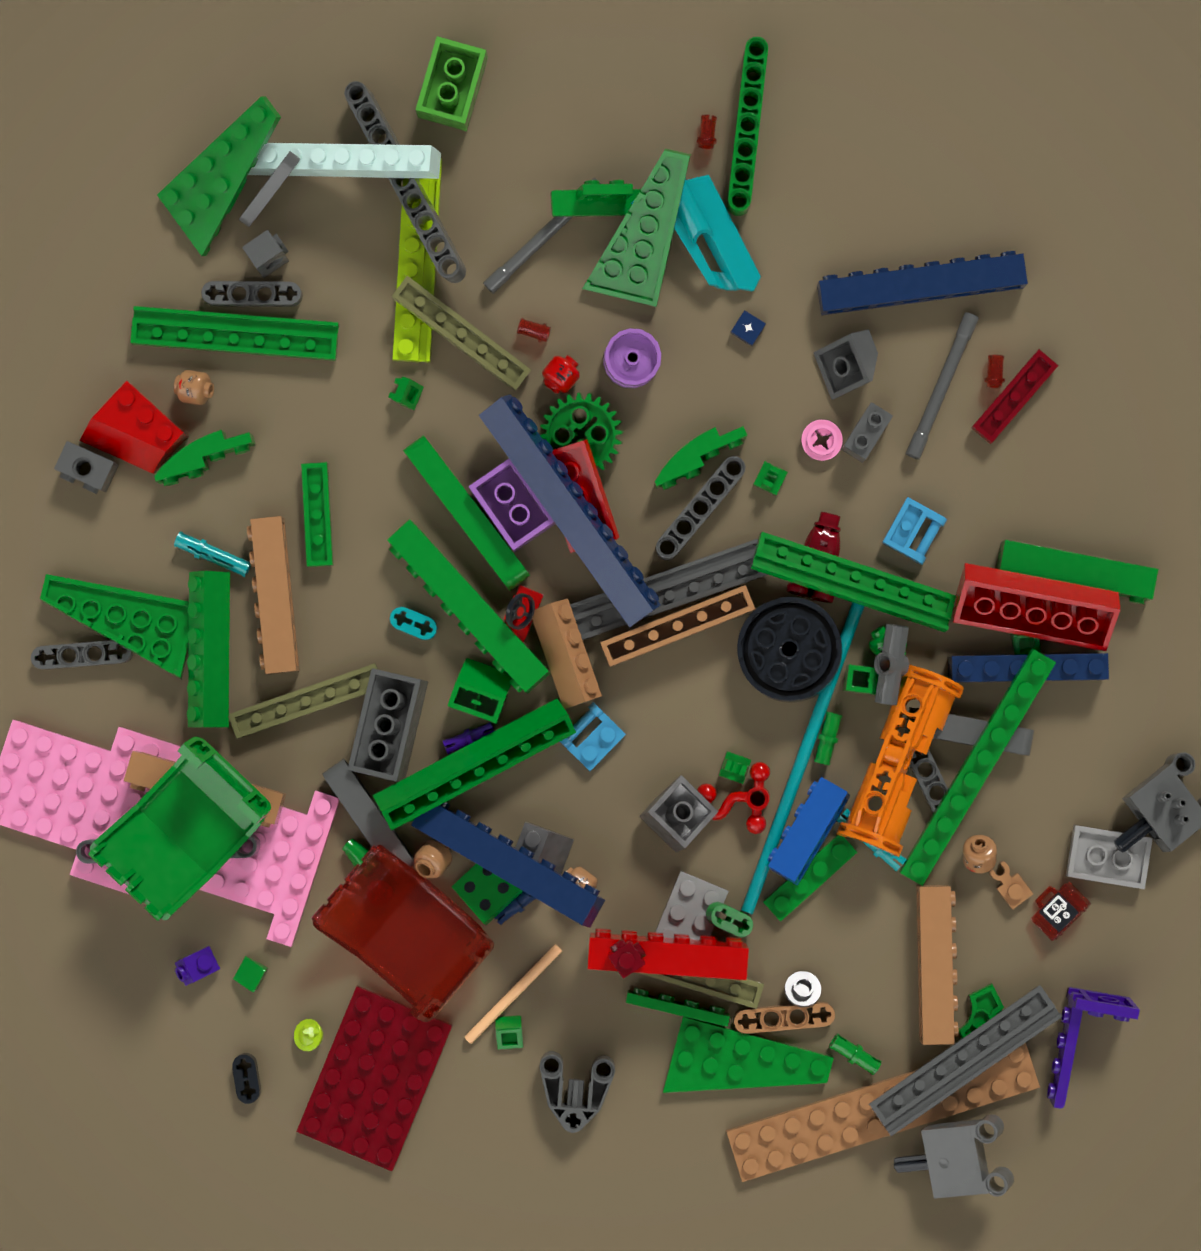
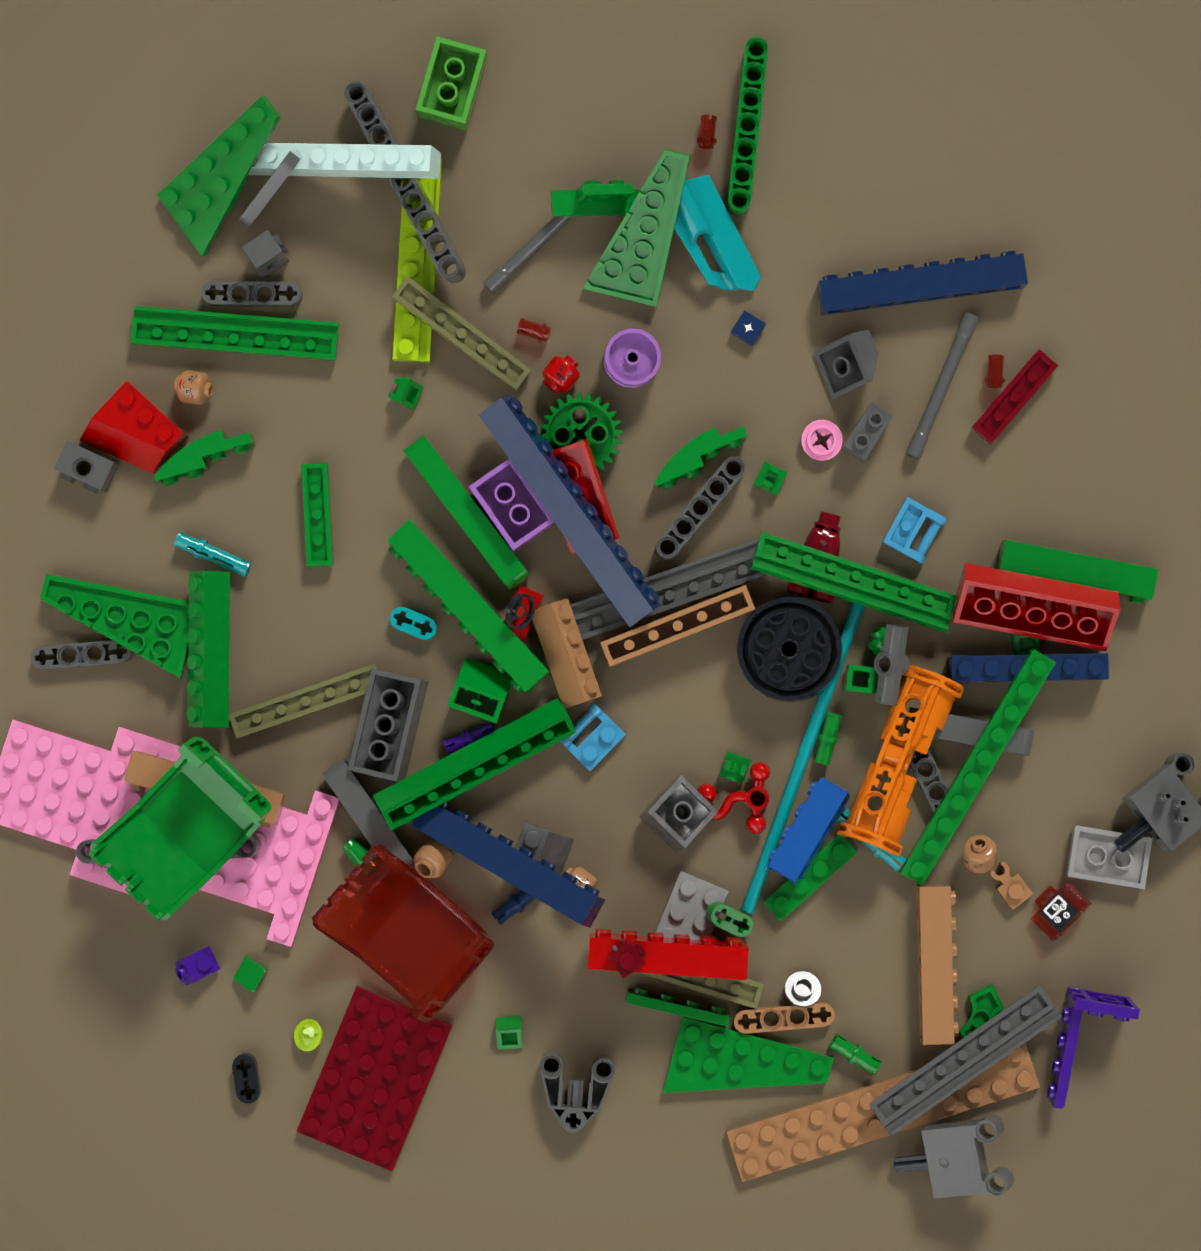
(274, 595): medium nougat brick -> none
(485, 893): green tile -> none
(515, 991): light nougat piece -> none

